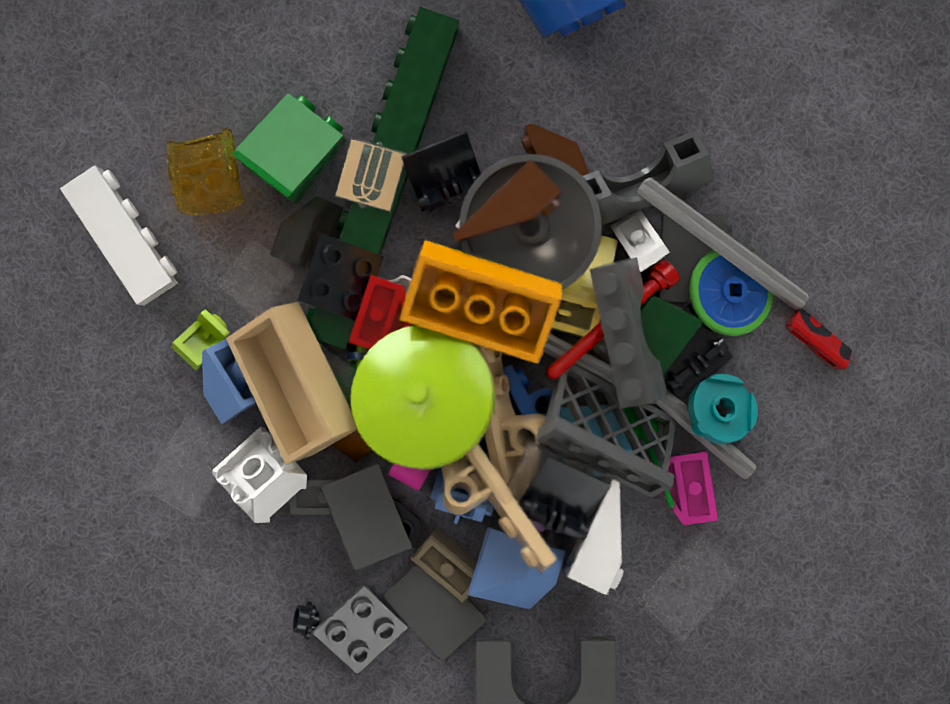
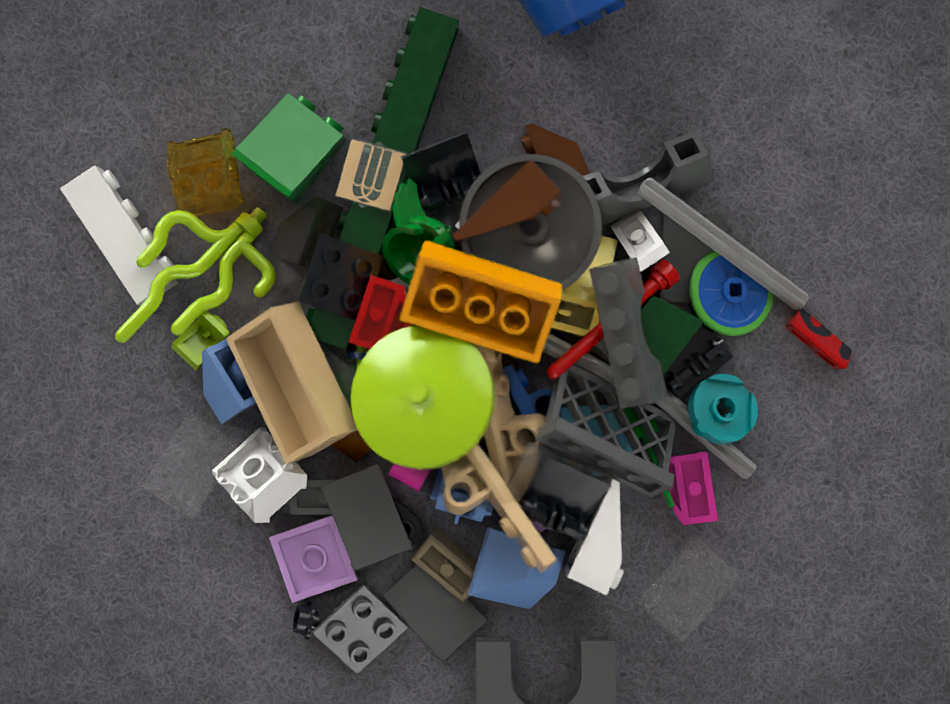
(232, 240): none -> lime plant
(312, 558): none -> lavender plate
(403, 244): none -> green helmet

